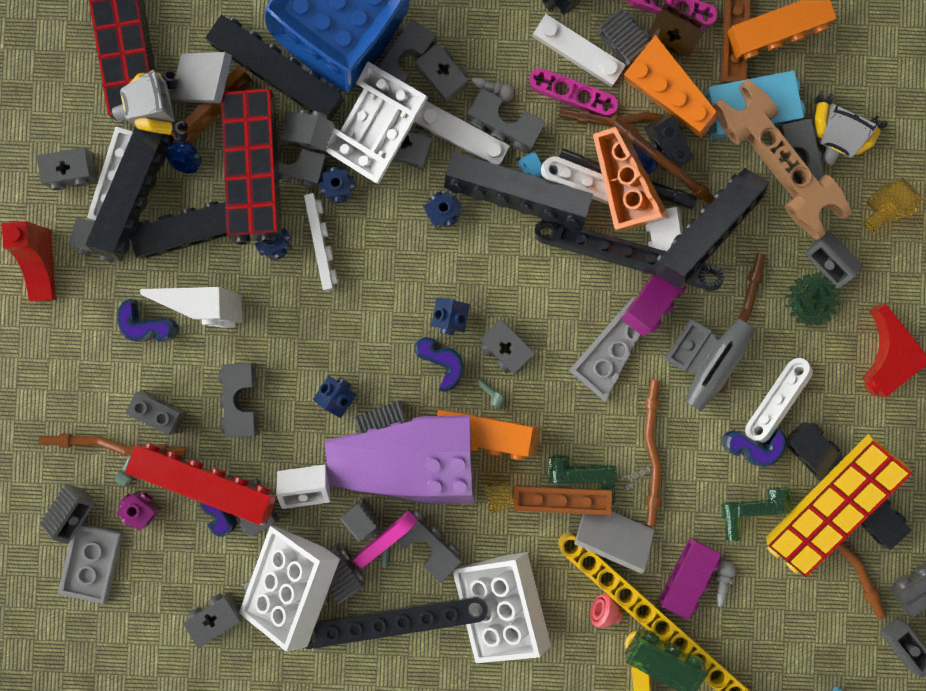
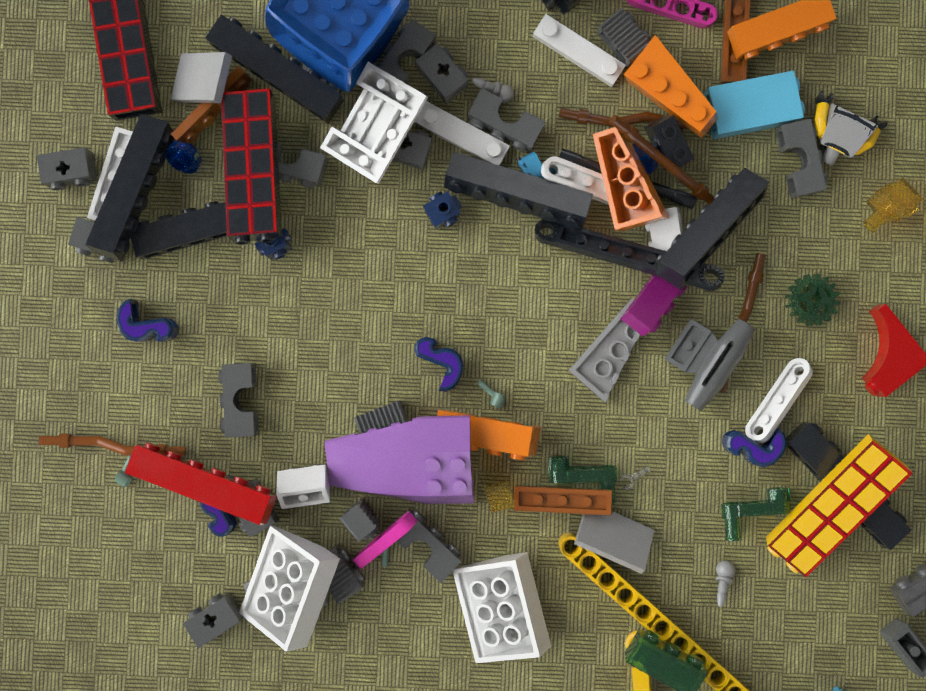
(33, 251): red arch -> none
(67, 513): dark grey brick -> none
(90, 563): light grey tile -> none
(138, 510): magenta brick -> none
(148, 104): light grey torso -> none
(156, 412): dark grey brick -> none
(209, 304): white slope -> none
(307, 130): dark grey brick -> none
(319, 232): white plate -> none
(335, 396): dark blue brick -> none
(343, 191): dark blue brick -> none
(396, 622): black plate -> none
(450, 316): dark blue brick -> none
(519, 350): dark grey brick -> none
(571, 97): dark pink beam -> none
(605, 611): coral brick -> none
(653, 499): dark orange bar -> none
(689, 30): dark brown brick -> none
(689, 578): magenta brick -> none
(807, 196): medium nougat piece -> none
(833, 259): dark grey brick -> none
(870, 593): dark orange bar -> none

